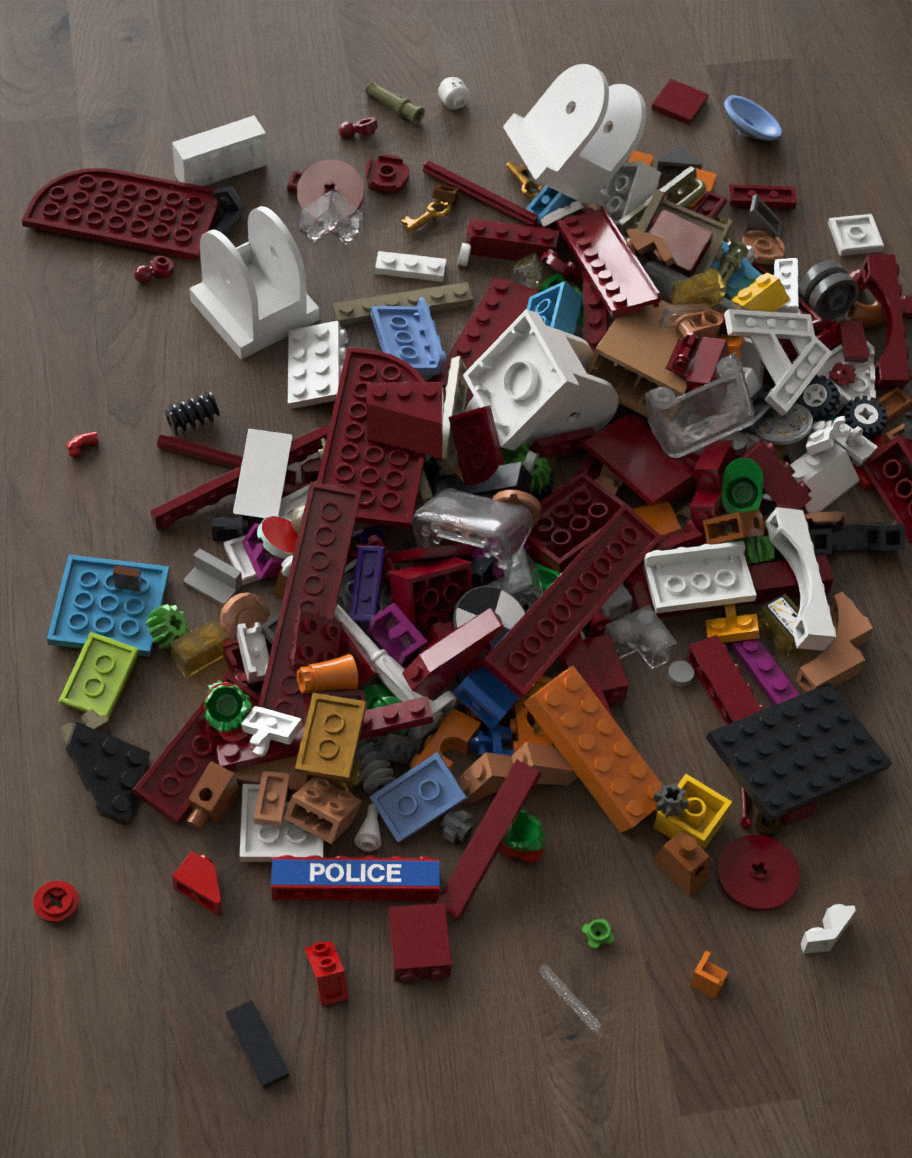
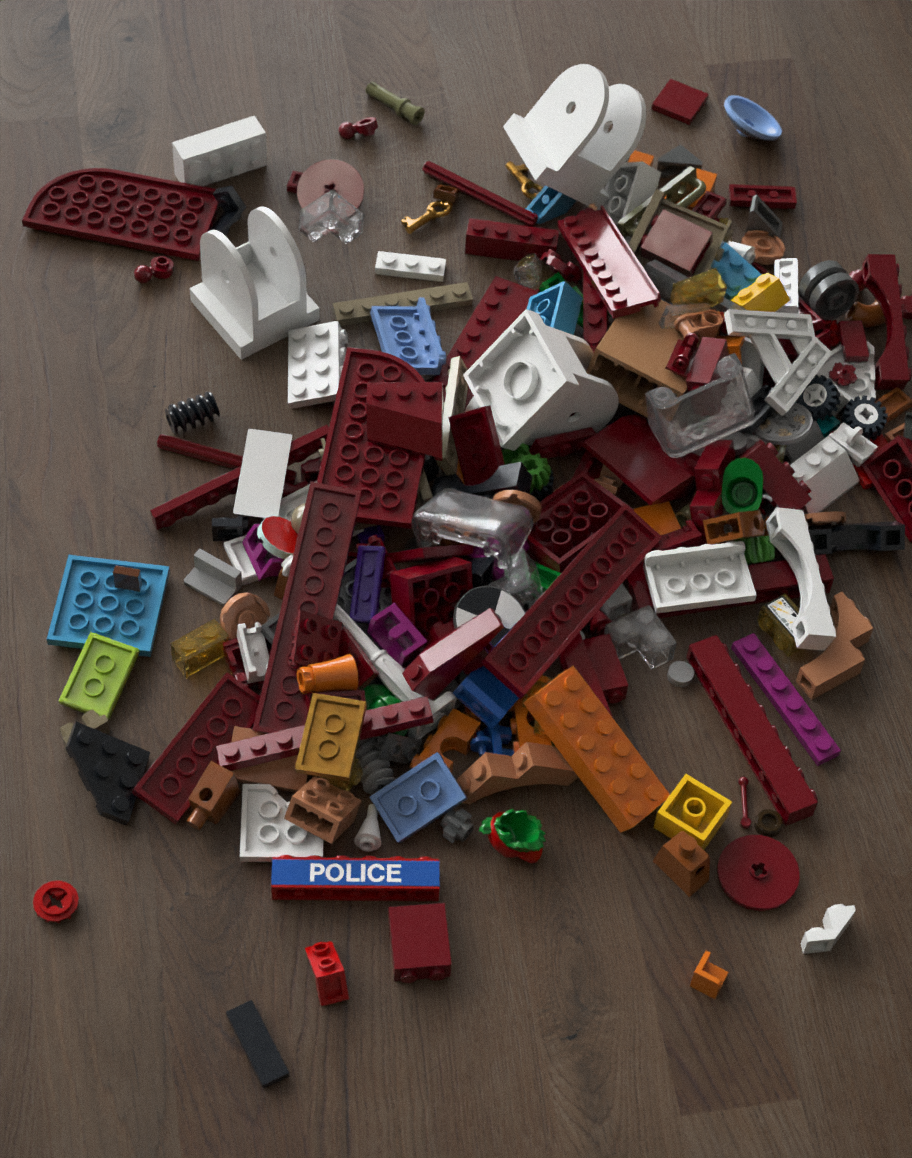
(79, 441): red arm -> none
(166, 625): bright green gear -> none
(198, 882): red slope -> none
(227, 709): green hair -> none
(268, 726): white plate -> none
(272, 798): nougat plate -> none
(376, 176): dark red plate -> none
(453, 93): white head -> none
(464, 254): white tile -> none
(488, 838): dark red tile -> none
(530, 461): light grey tile -> none
(561, 213): white tile -> none
(566, 994): clear bar -> none
(601, 926): bright green plate -> none
(645, 242): nougat slope -> none
(670, 800): dark grey gear -> none
(731, 261): olive pin -> none
(733, 627): light orange plate -> none
(798, 751): black plate -> none
(823, 435): white plate -> none
(855, 235): white tile -> none

